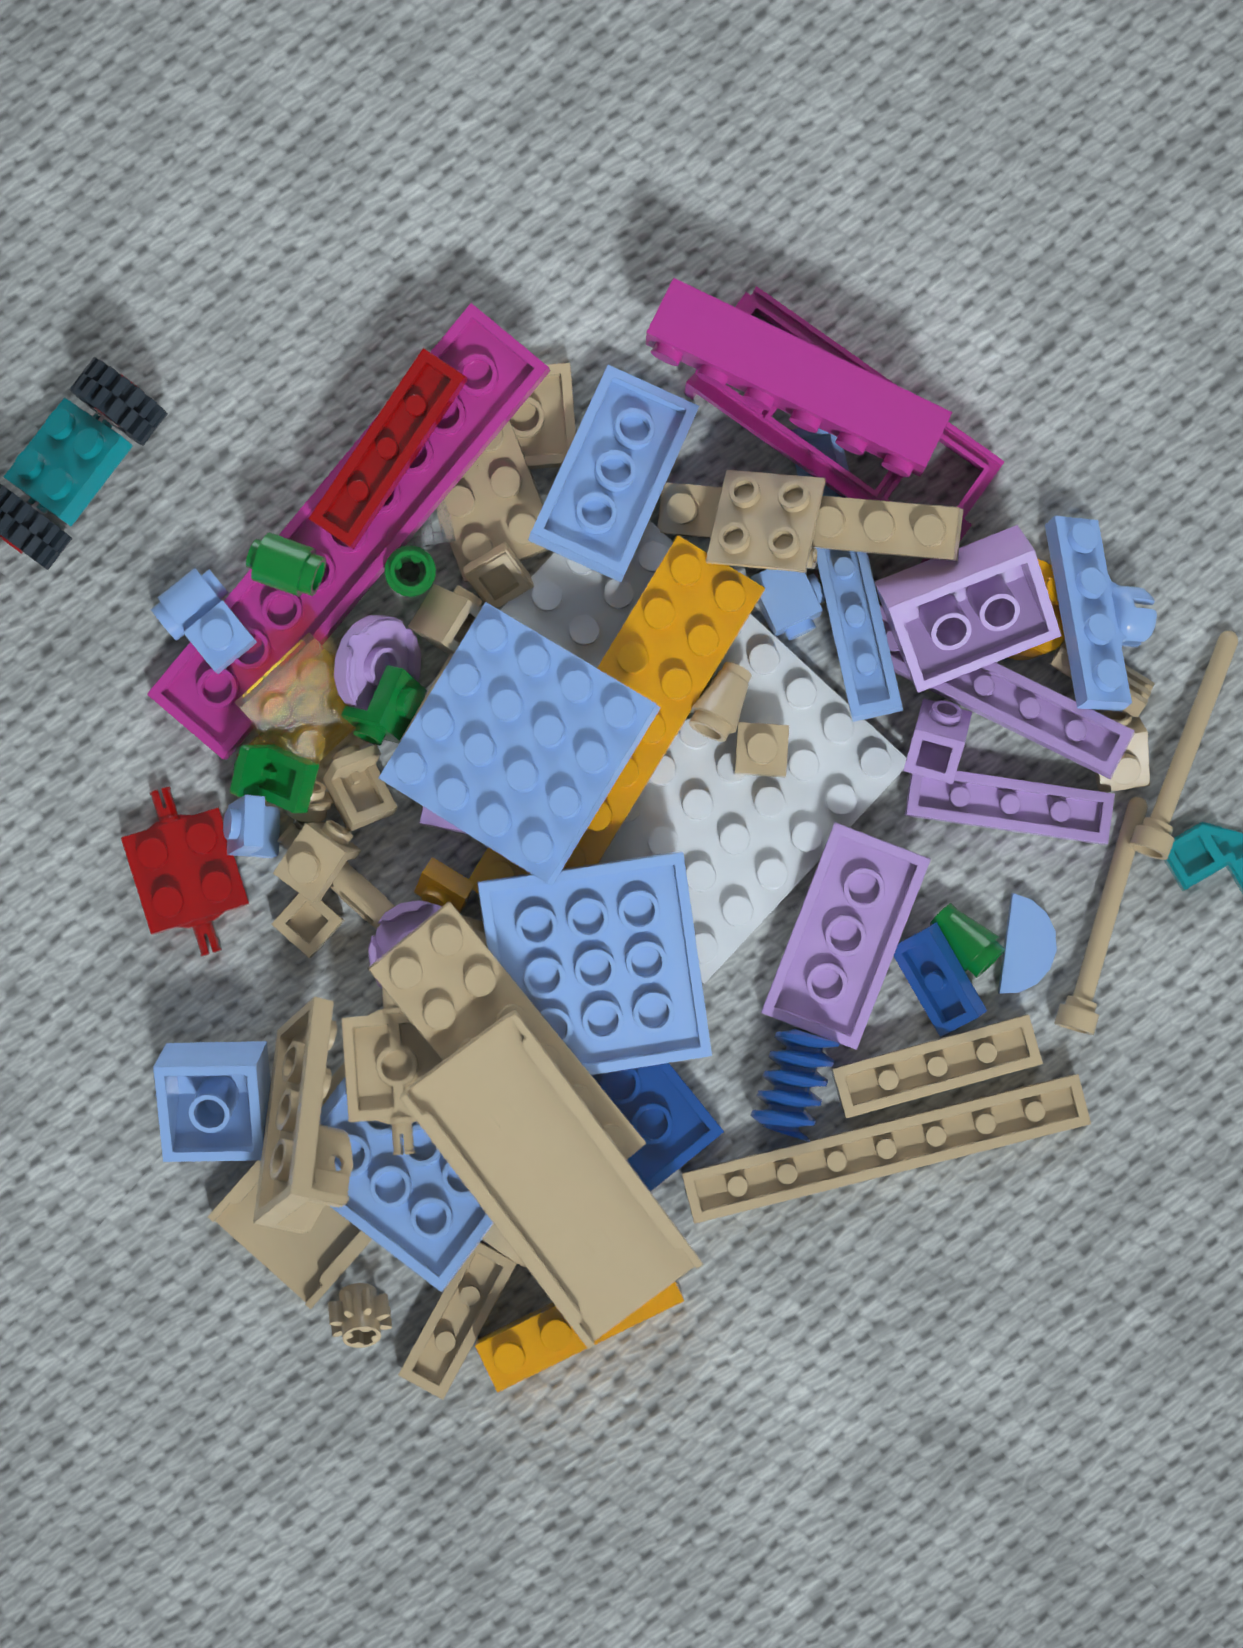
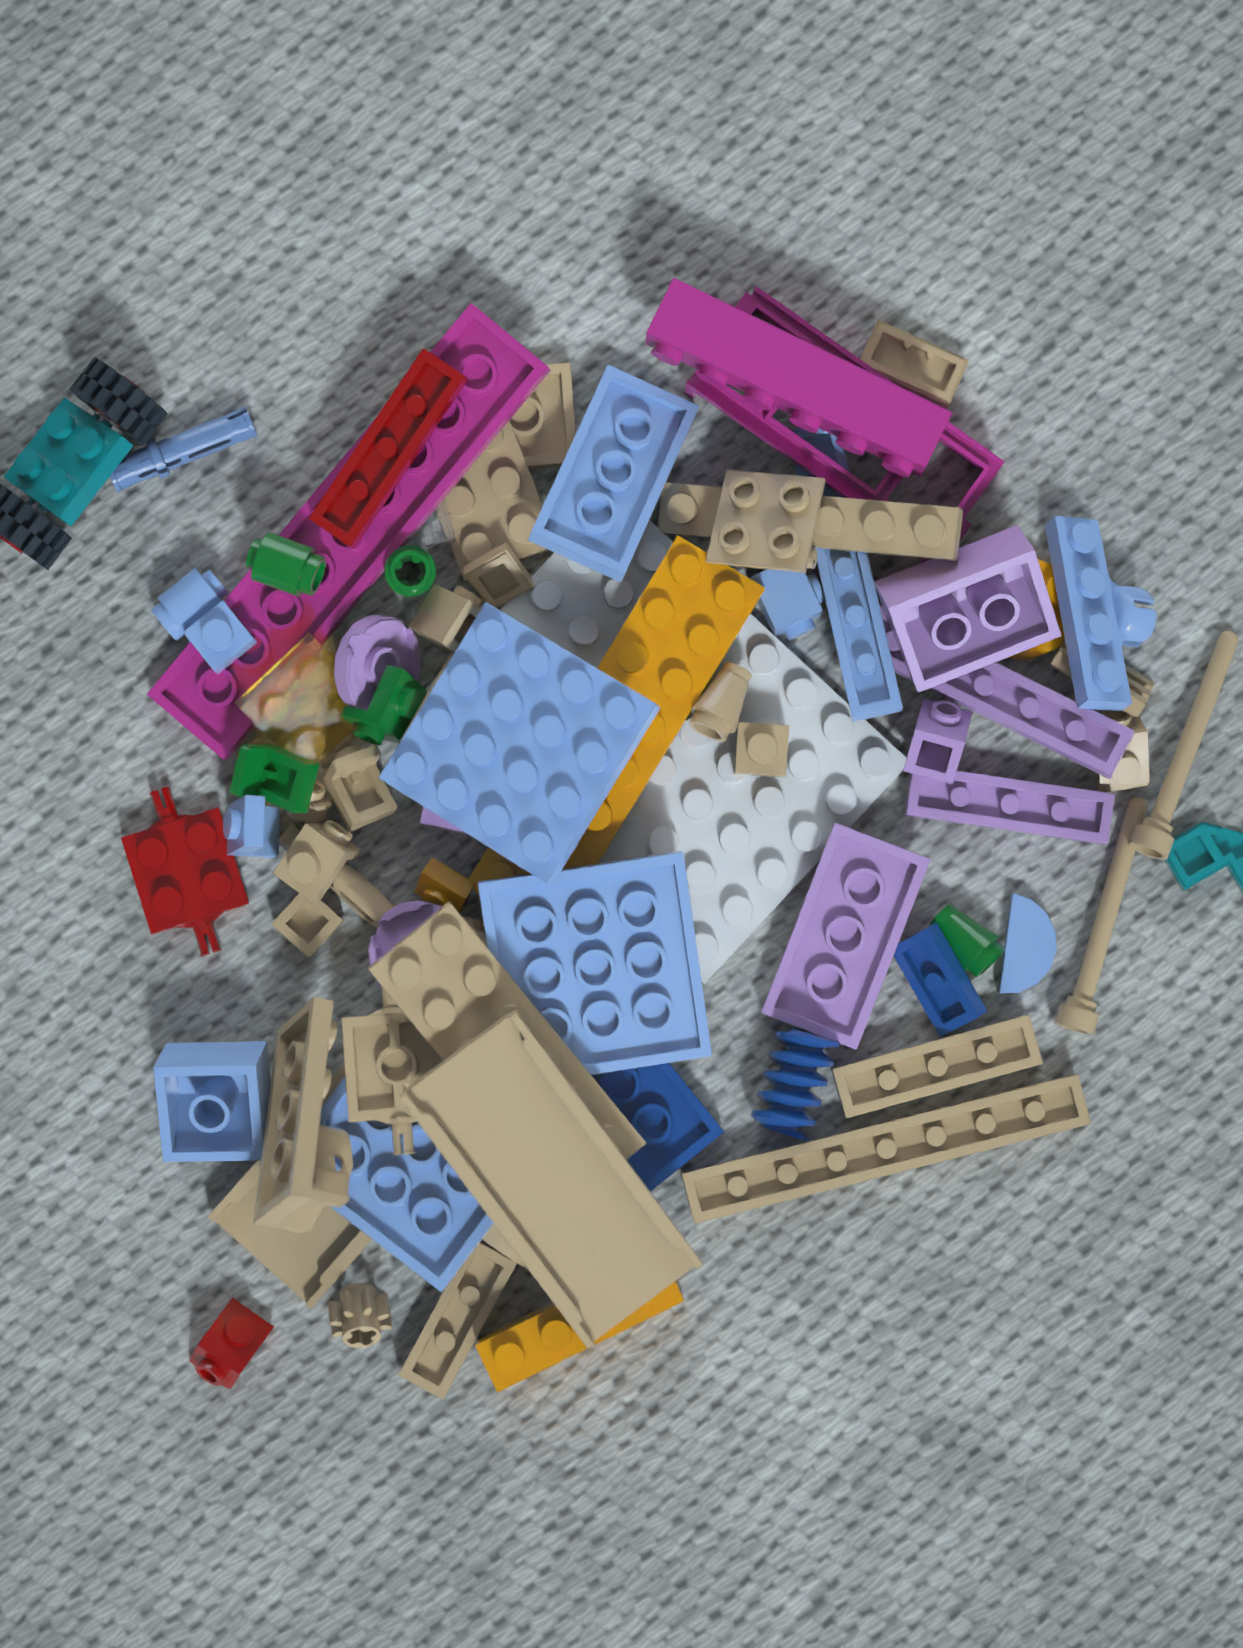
(185, 447): none -> medium blue pin
(230, 1344): none -> red bracket
(914, 363): none -> tan plate

